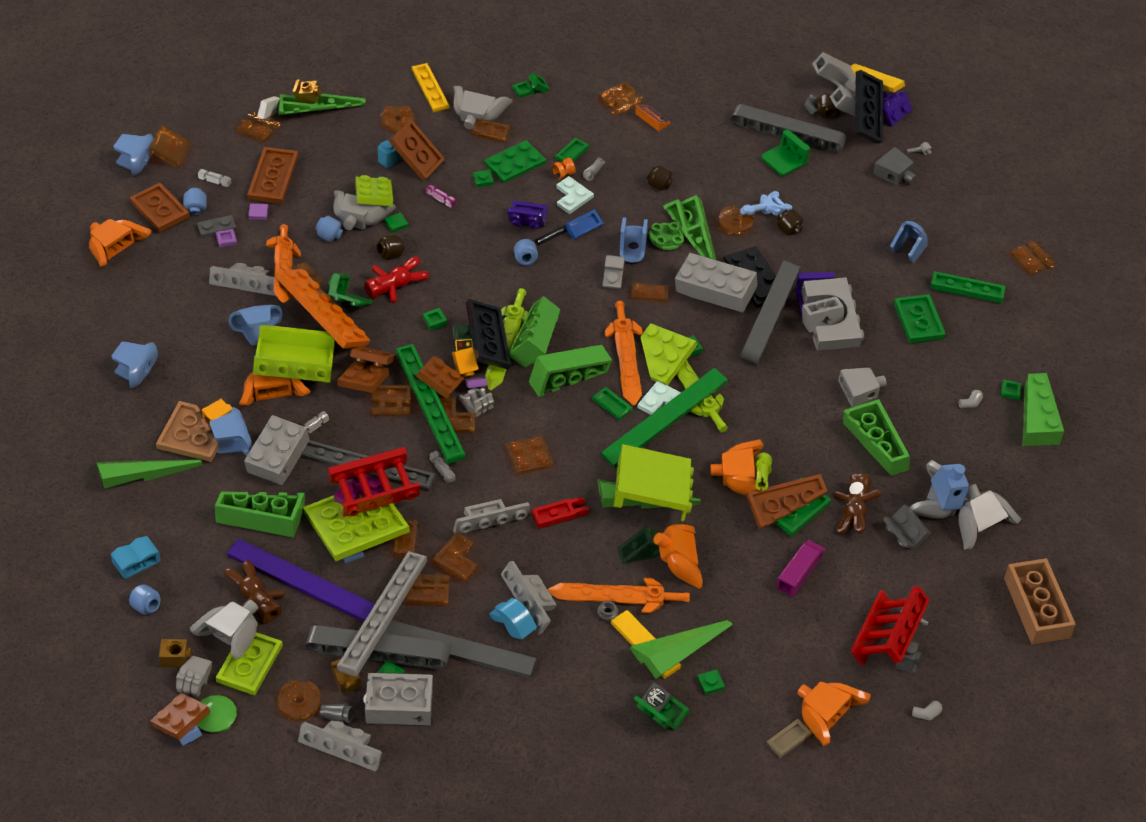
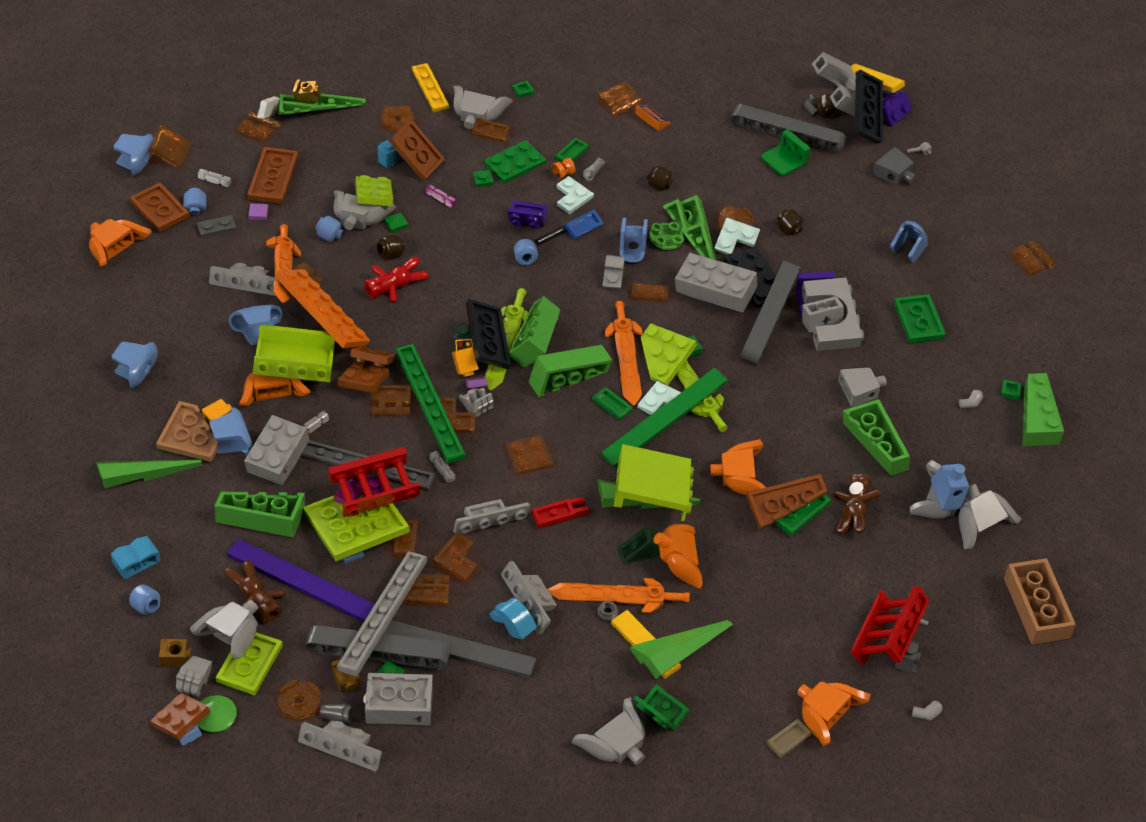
(226, 238): medium lavender tile -> none
(338, 288): green bracket -> none
(434, 319): green plate -> none
(440, 377): dark orange plate -> none
(538, 83): green plate -> none
(618, 738): none -> light grey torso
(656, 697): dark grey tile -> none
(710, 682): green plate -> none
(735, 232): none -> light aqua plate
(762, 469): lime pin -> none
(767, 205): light blue piece -> none
(800, 568): magenta piece -> none
(907, 528): dark grey bracket -> none
(967, 287): green plate -> none

